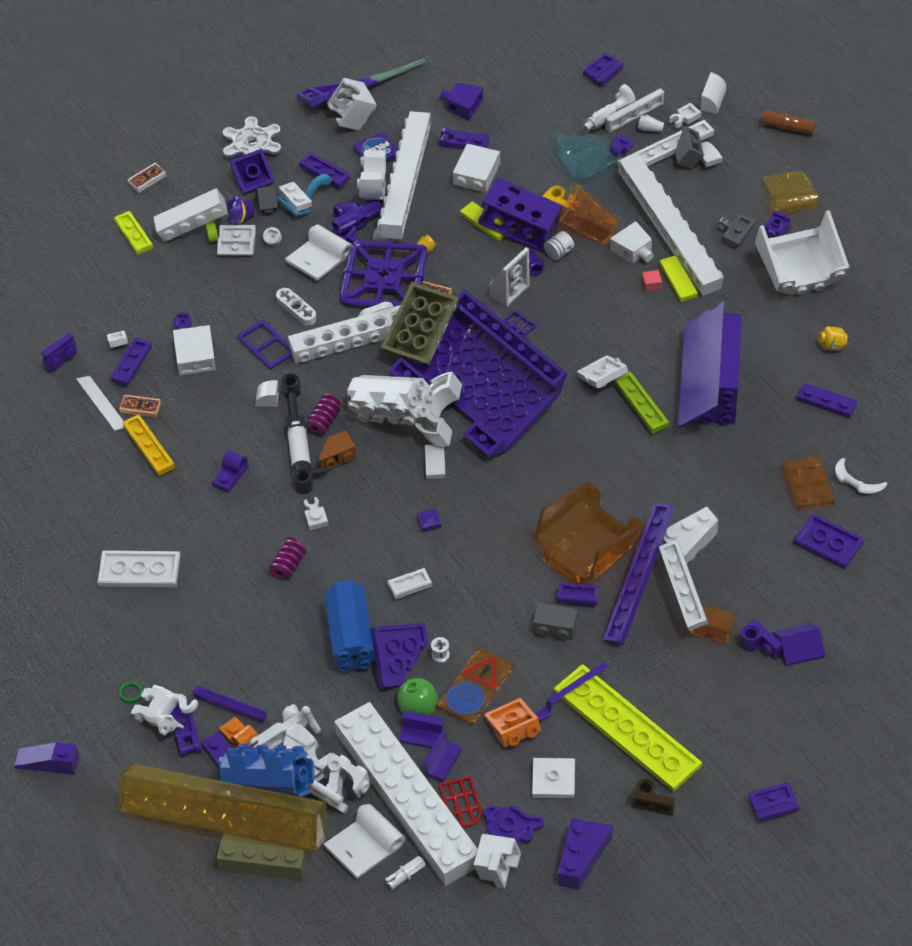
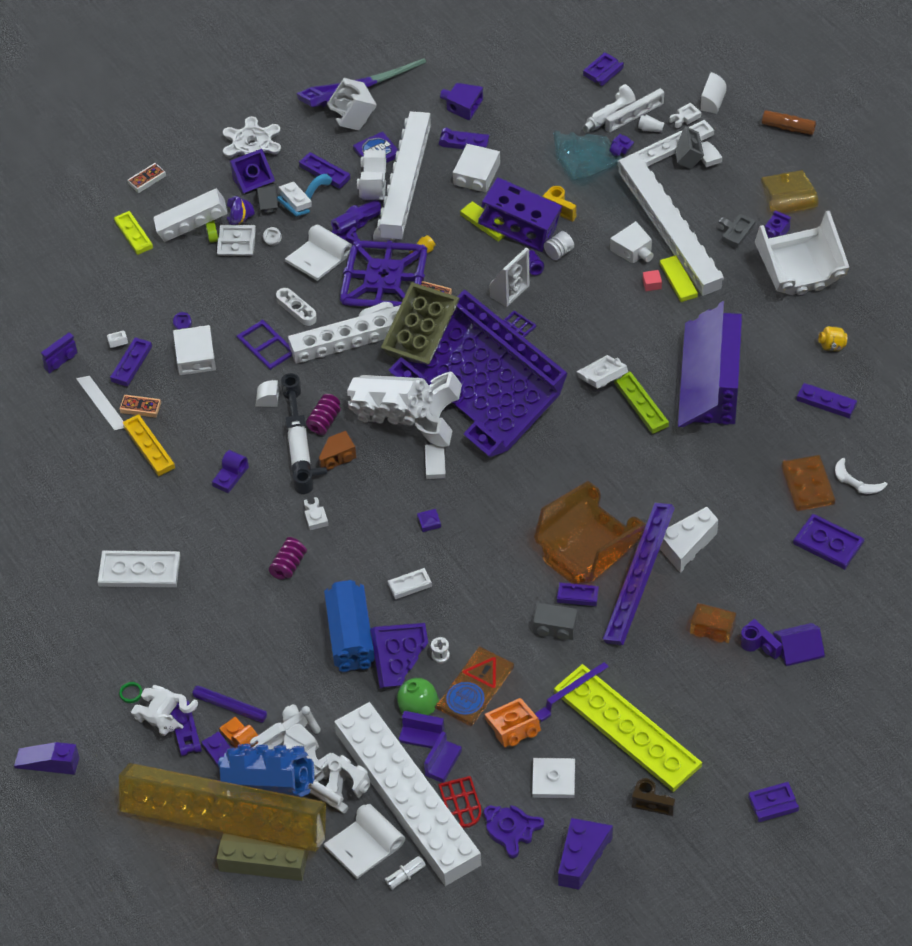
(341, 208): dark purple cone -> none
(495, 858): white plate -> none
(588, 215): clear orange wedge -> none
(683, 585): white plate -> none

